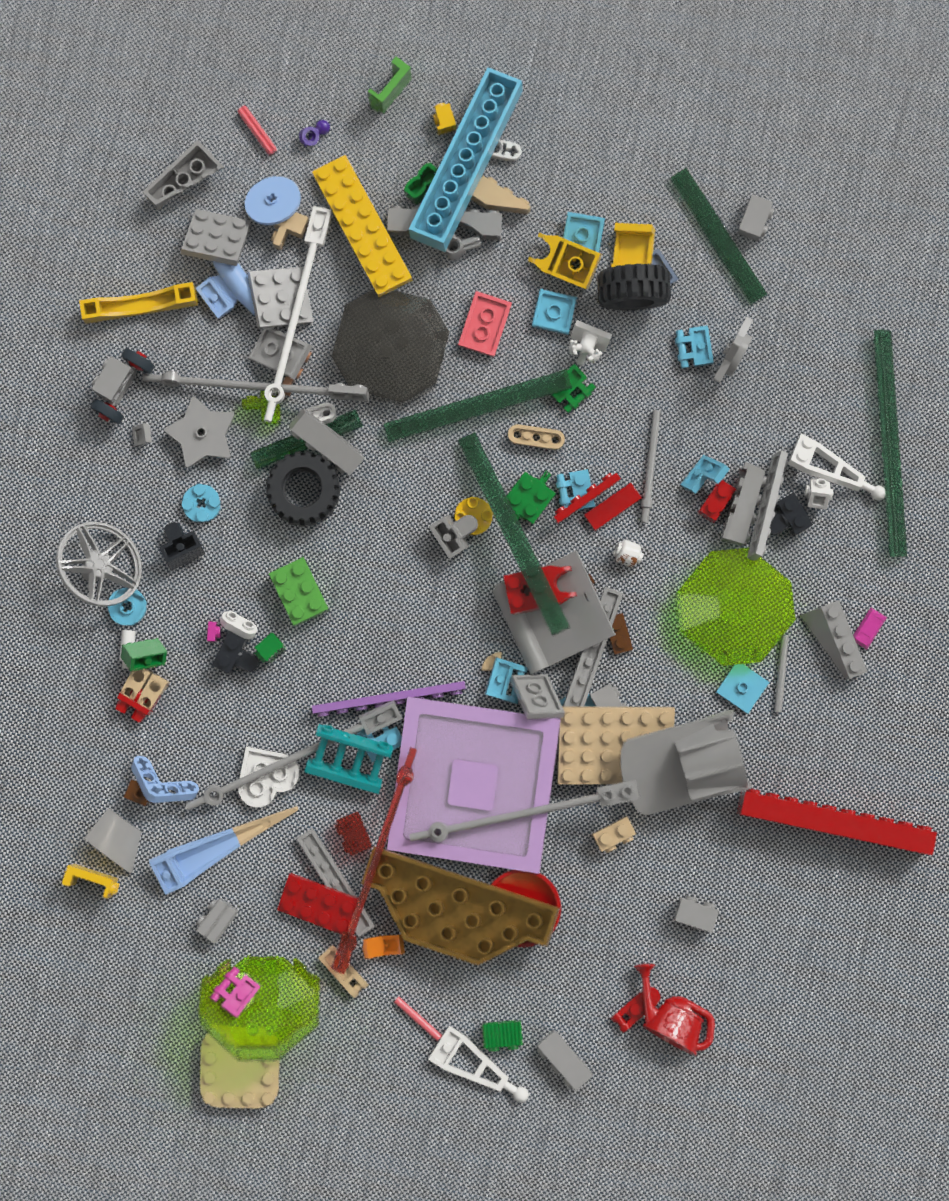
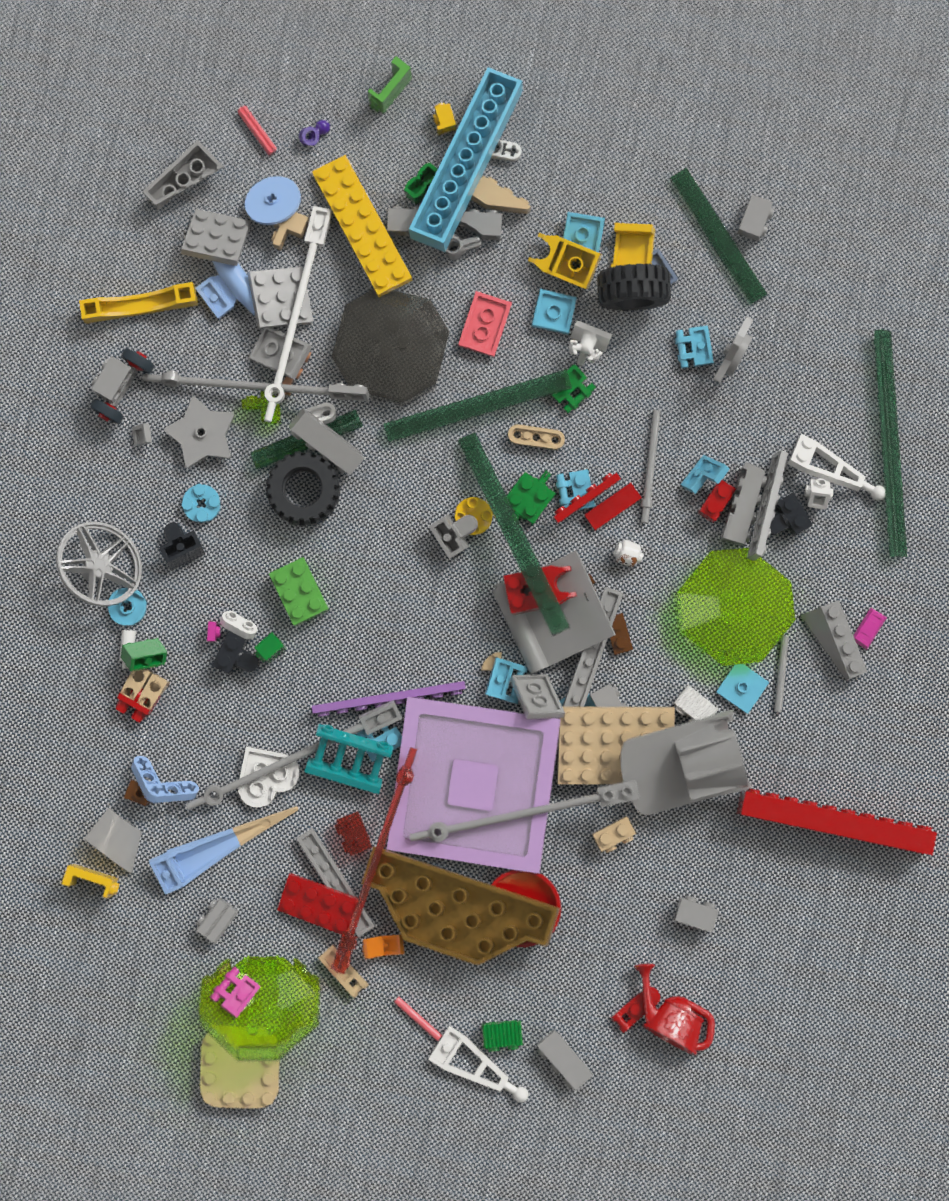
(693, 705): none -> white brick

